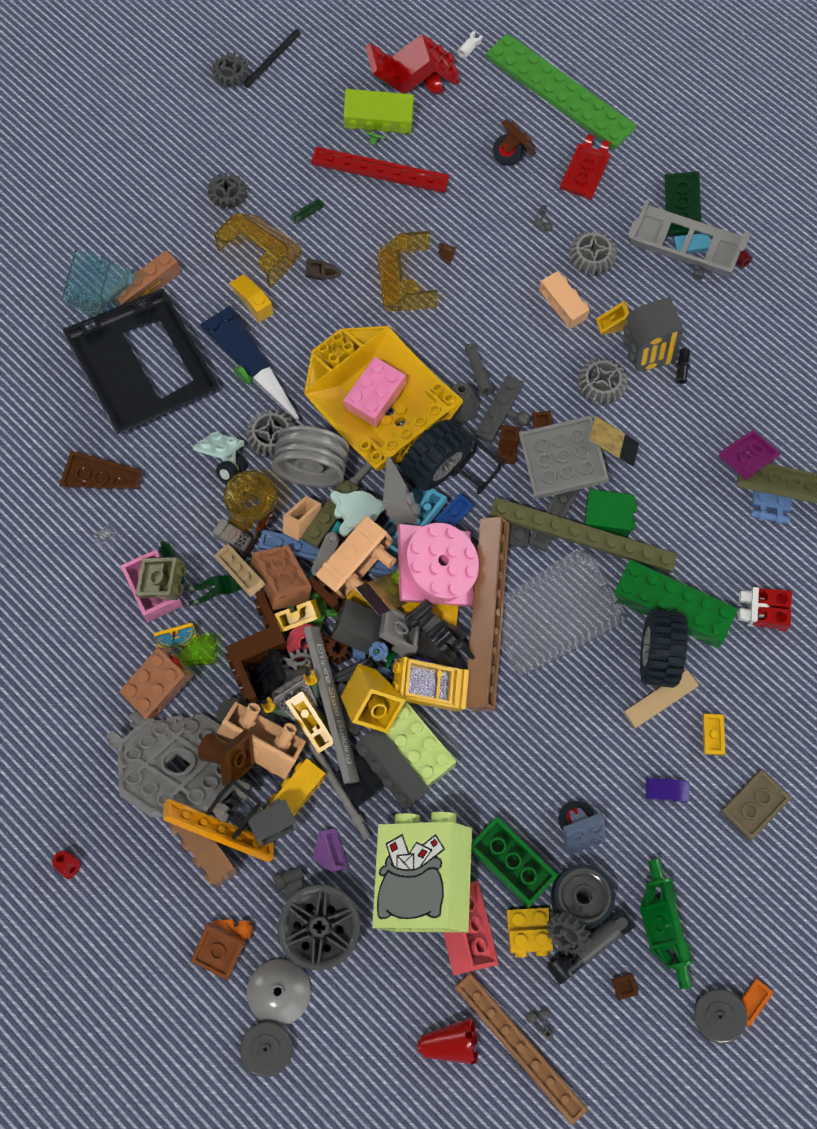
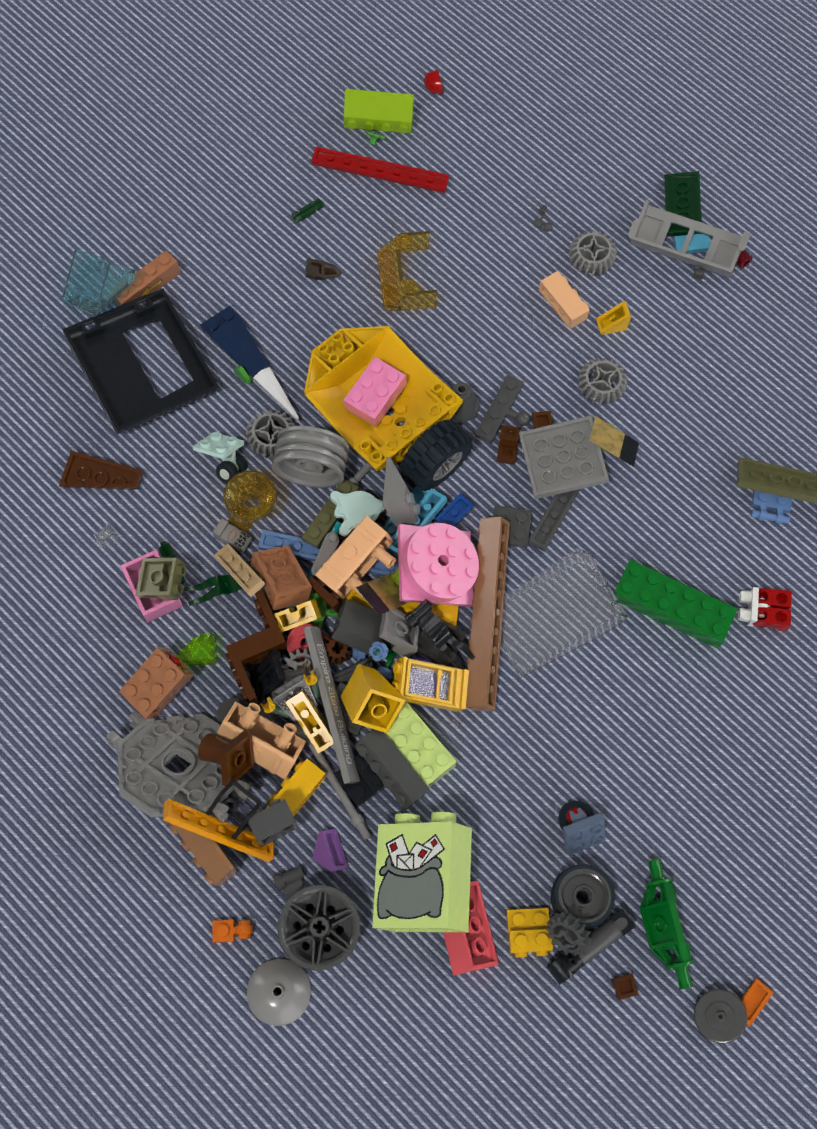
(66, 864): red piece -> none
(175, 636): slope -> none
(218, 189): dark grey gear -> none
(218, 950): dark orange tile -> none
(230, 69): dark grey gear -> none
(252, 297): yellow slope -> none
(260, 526): dark brown piece -> none
(266, 1049): dark grey wheel -> none
(271, 58): black piece -> none
(279, 249): clear yellow windscreen -> none
(300, 517): light nougat brick -> none
(412, 64): red bracket -> none
(446, 252): reddish brown tile -> none
(451, 1043): red cone -> none
(456, 470): black piece -> none
(469, 45): white bar -> none
(480, 376): dark grey pin -> none
(510, 146): plate -> none
(512, 862): green brick -> none
(521, 1049): medium nougat tile -> none
(543, 1014): dark grey piece -> none
(561, 91): bright green plate -> none
(584, 535): olive plate -> none
(586, 169): red tile -> none
(610, 512): green brick -> none
(653, 335): dark grey brick -> none
(659, 700): tan tile -> none
(663, 648): black wheel -> none
(667, 789): dark purple slope -> none
(682, 366): black axle -> none
(713, 734): yellow plate -> none
(749, 454): magenta tile -> none
(756, 805): dark tan tile -> none

